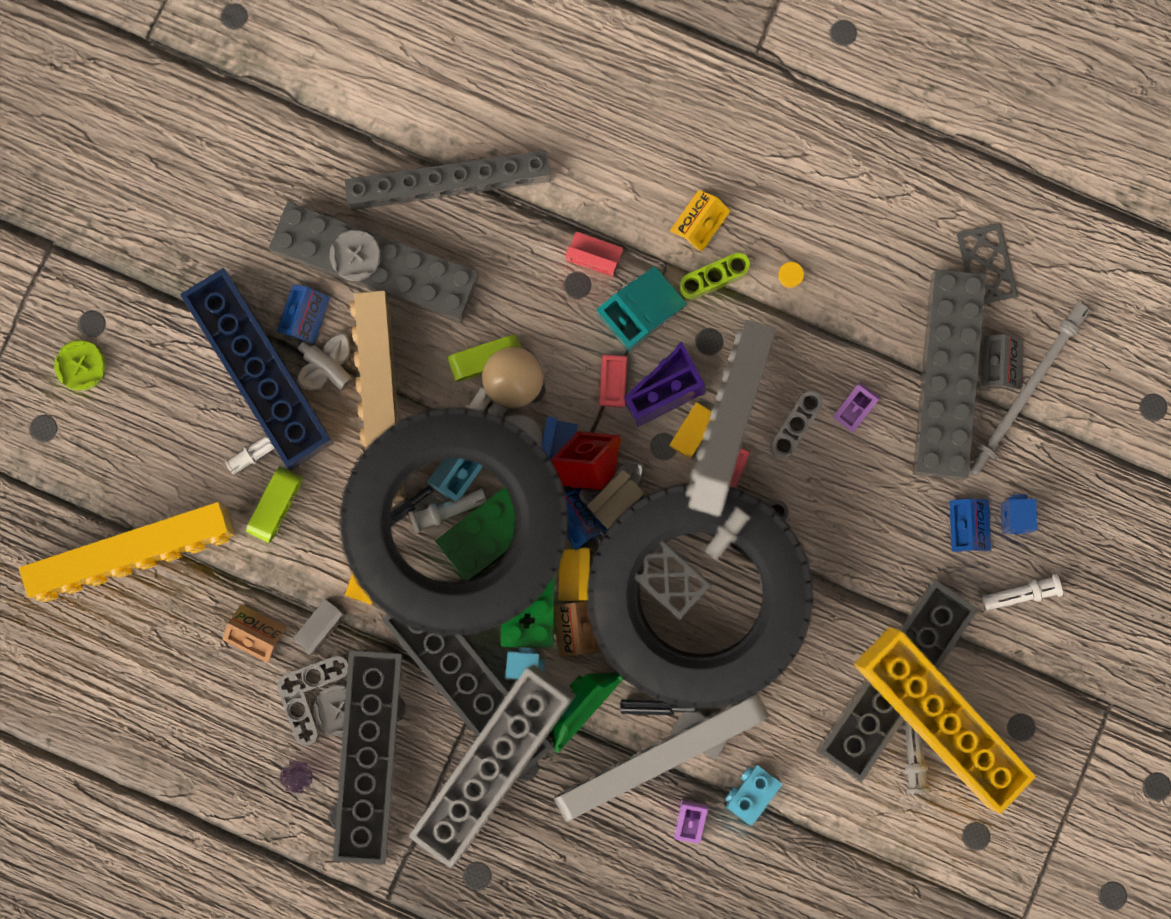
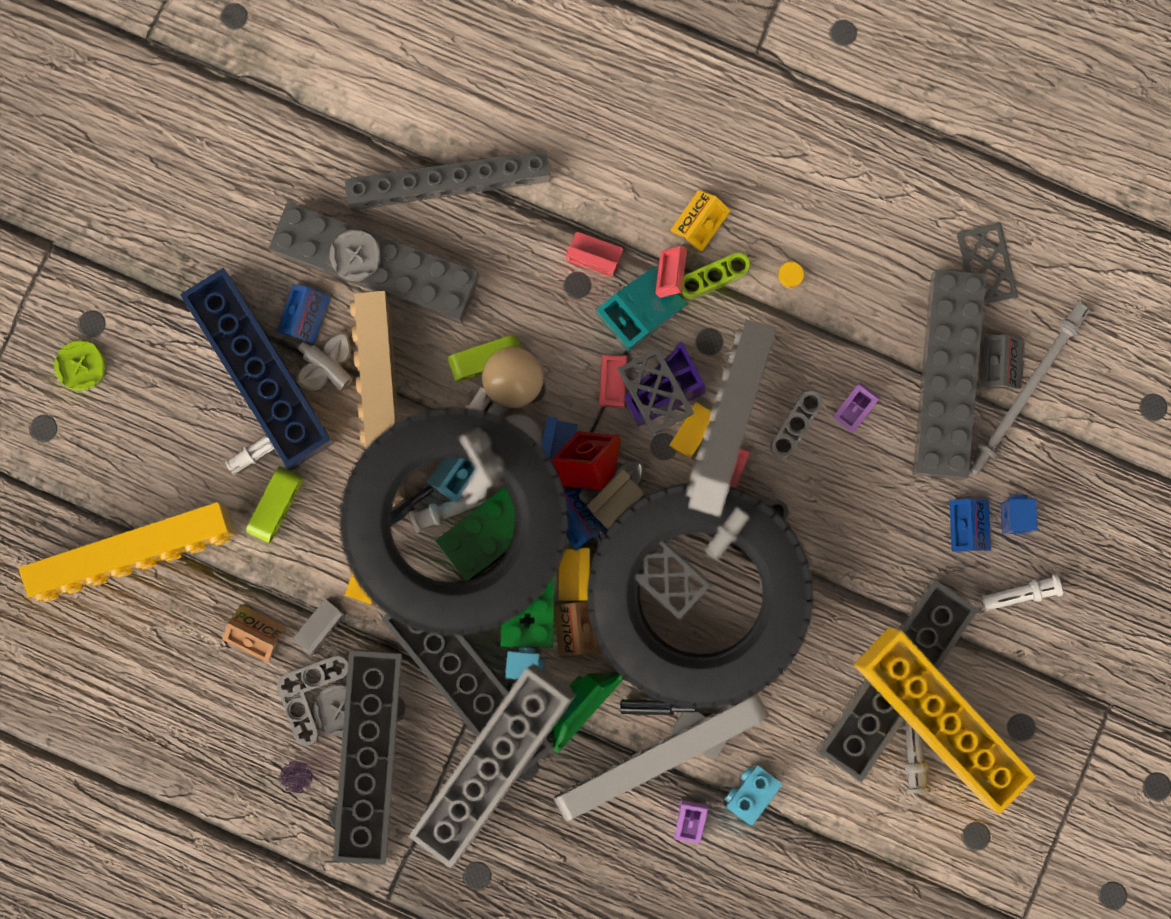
(488, 465): none -> light grey plate
(664, 372): none -> dark grey window
(671, 271): none -> coral tile

